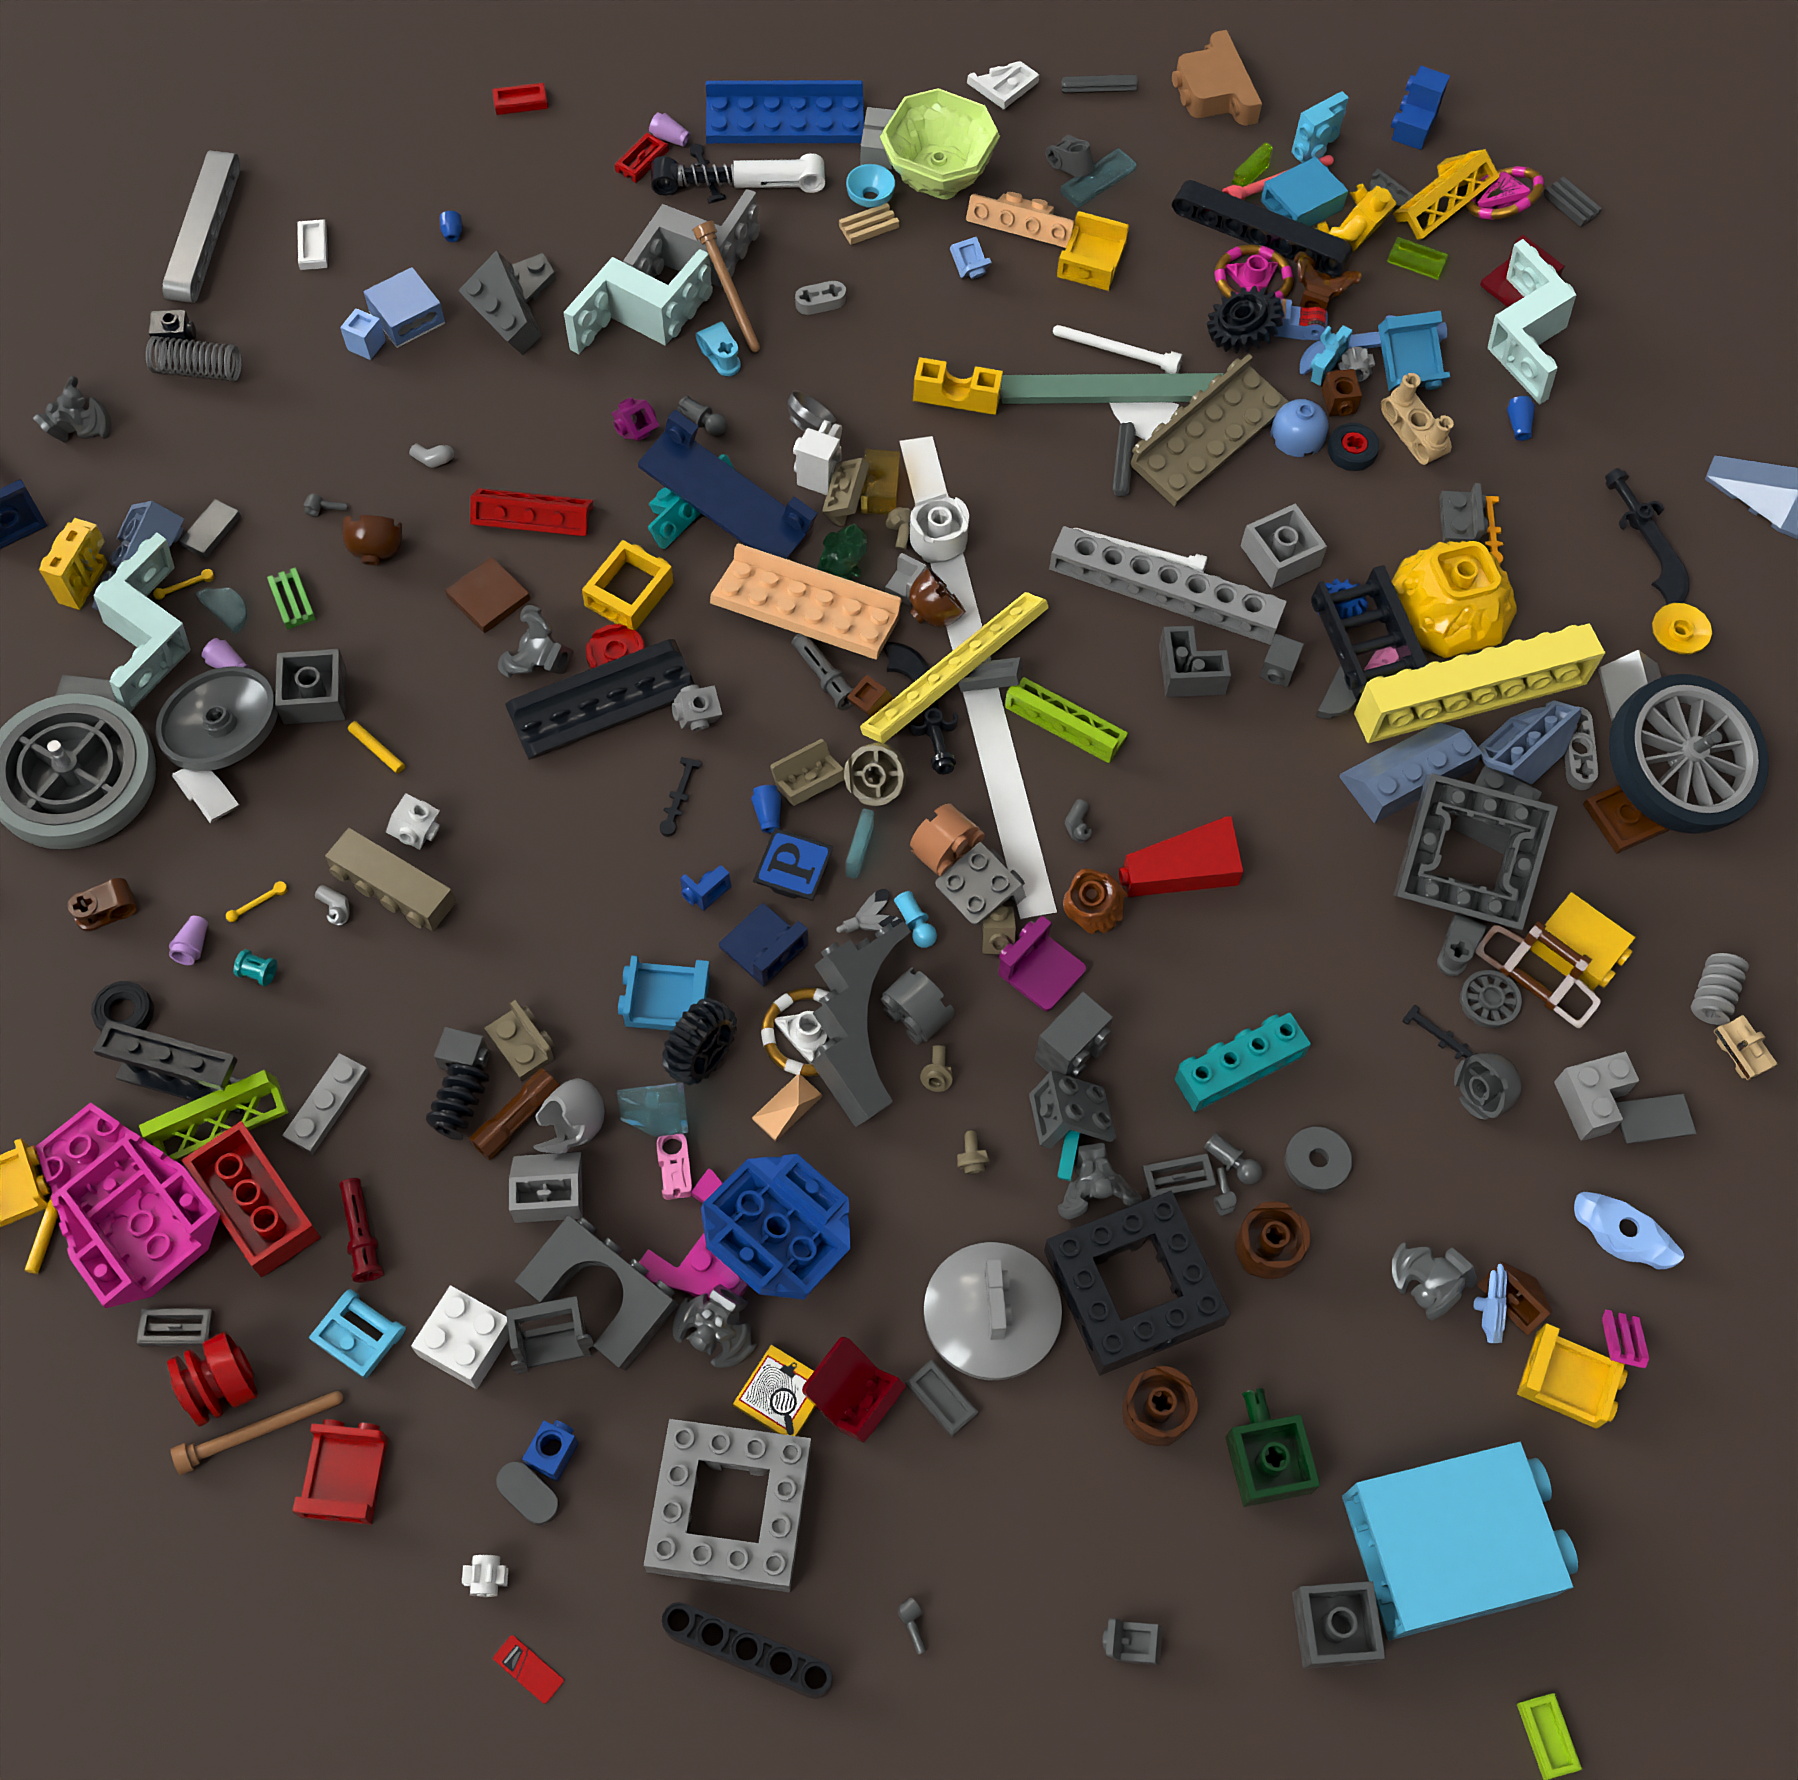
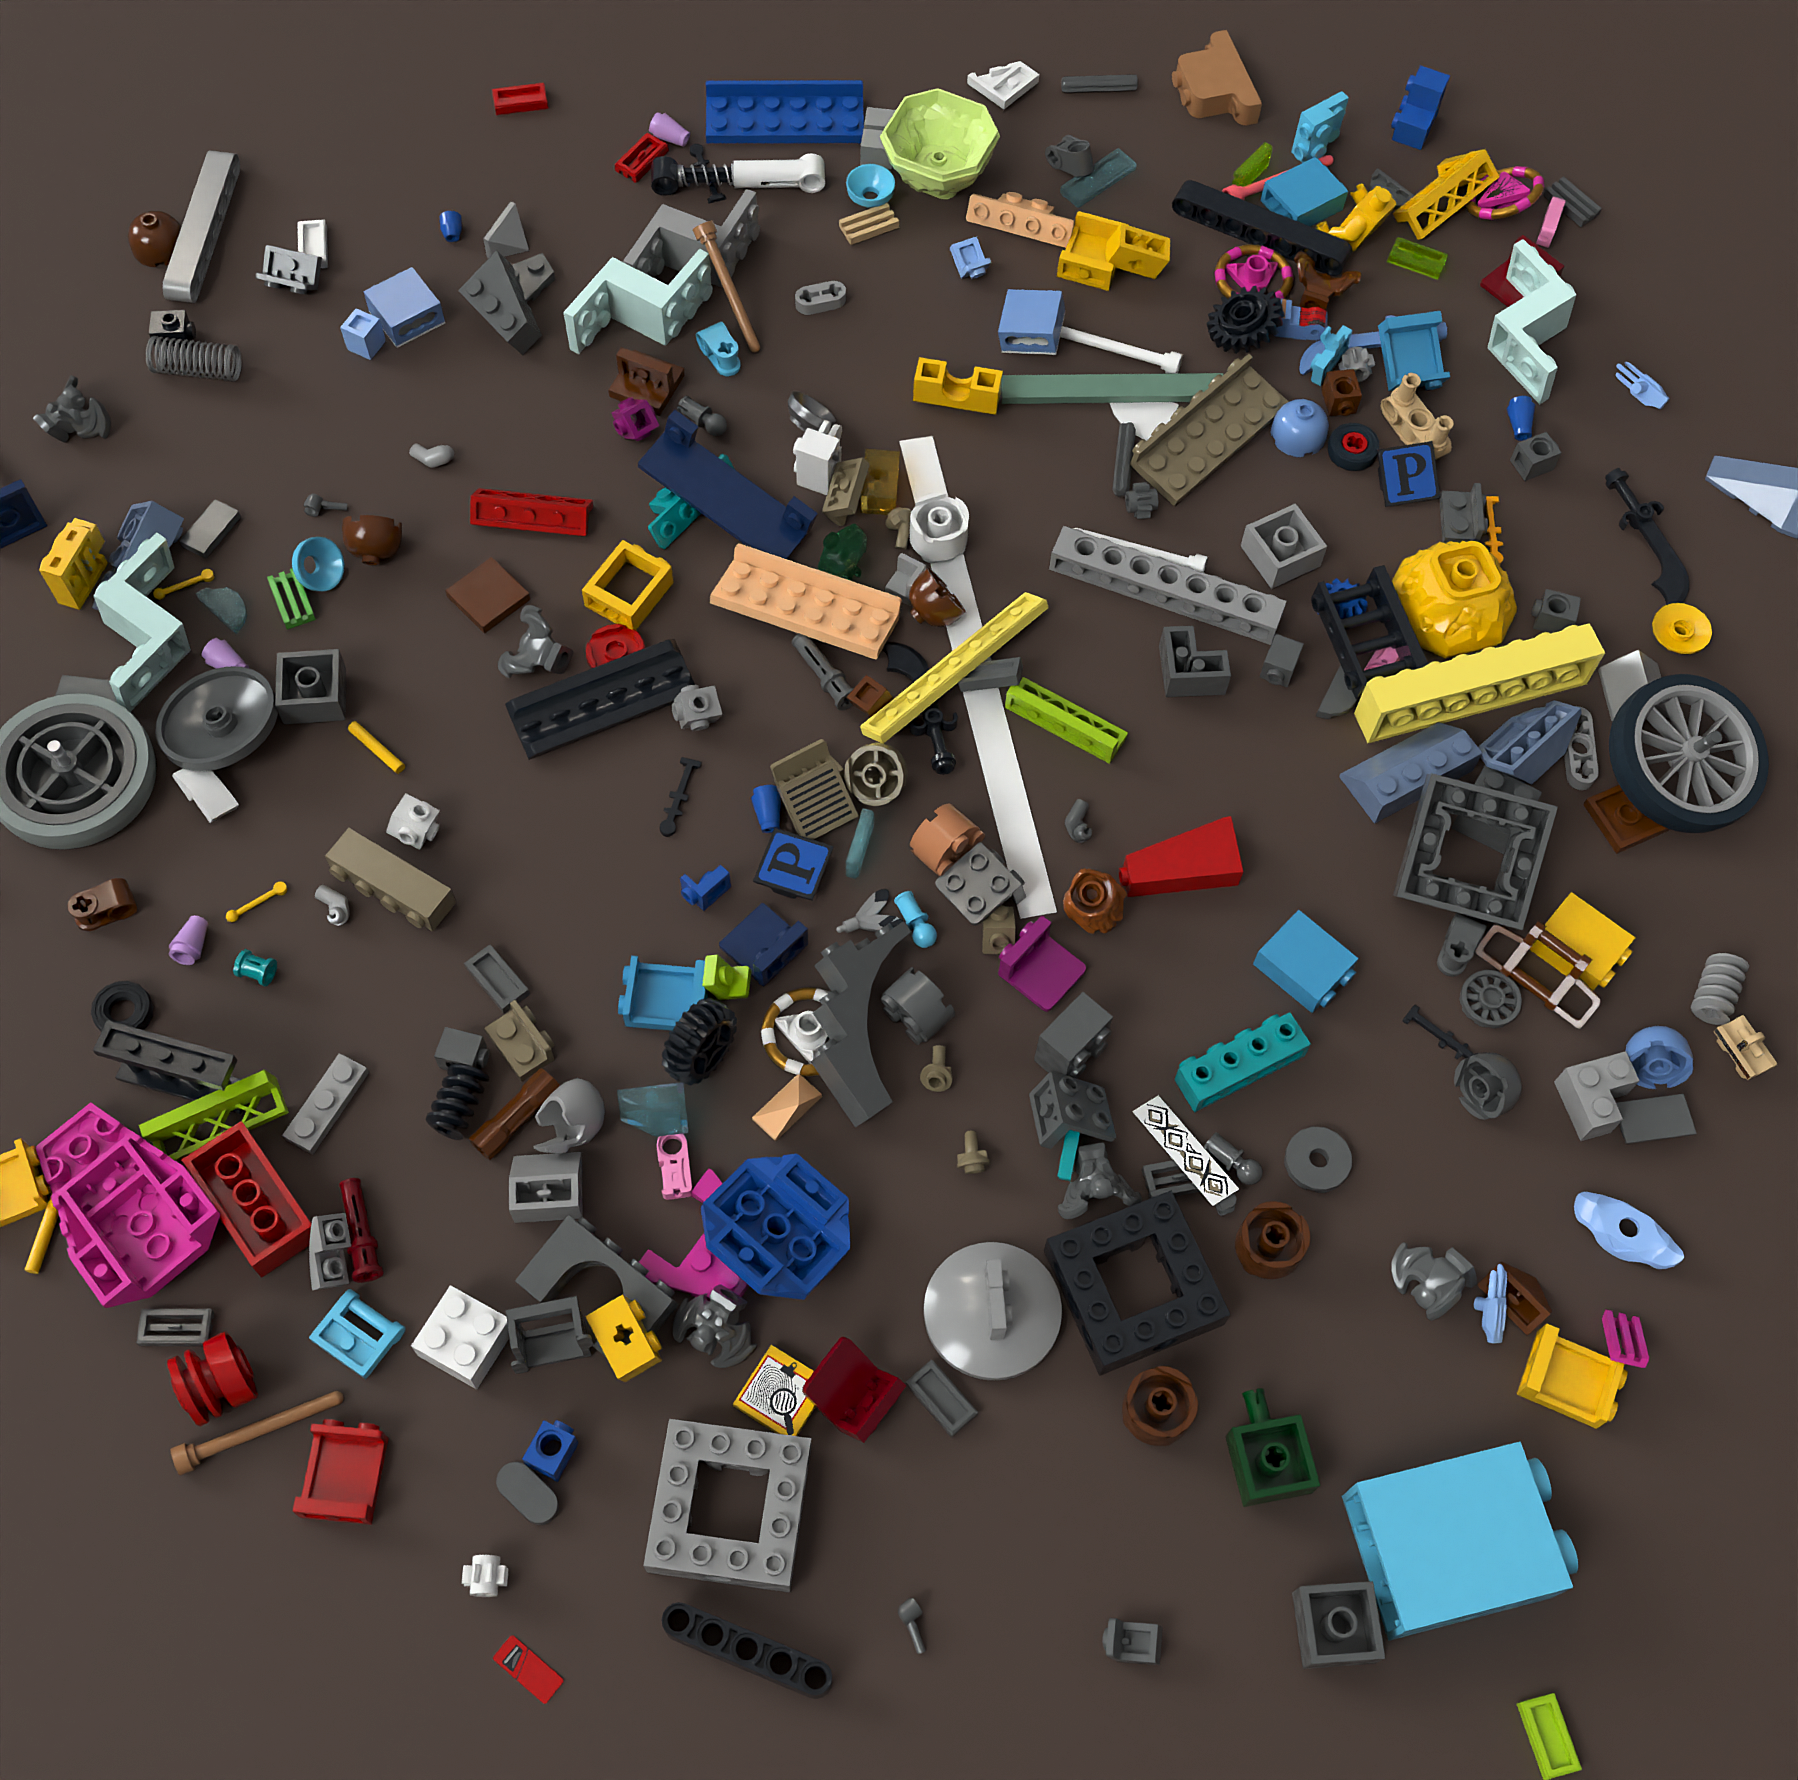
(153, 237): none -> reddish brown cylinder
(290, 268): none -> bracket
(326, 1255): none -> light grey slope
(328, 563): none -> medium azure piece
(496, 978): none -> dark grey tile
(506, 234): none -> light grey slope
(608, 1326): none -> yellow brick
(645, 379): none -> reddish brown bracket
(726, 981): none -> lime bracket
(817, 801): none -> dark tan tile
(1031, 321): none -> medium blue piece
(1138, 251): none -> yellow brick
(1141, 500): none -> dark grey gear
(1185, 1150): none -> white sticker
(1306, 962): none -> dark azure brick
(1408, 473): none -> piece
(1535, 456): none -> dark grey brick
(1550, 222): none -> bright pink piece
(1555, 611): none -> dark grey brick
(1643, 388): none -> light blue piece
(1660, 1057): none -> medium blue cylinder

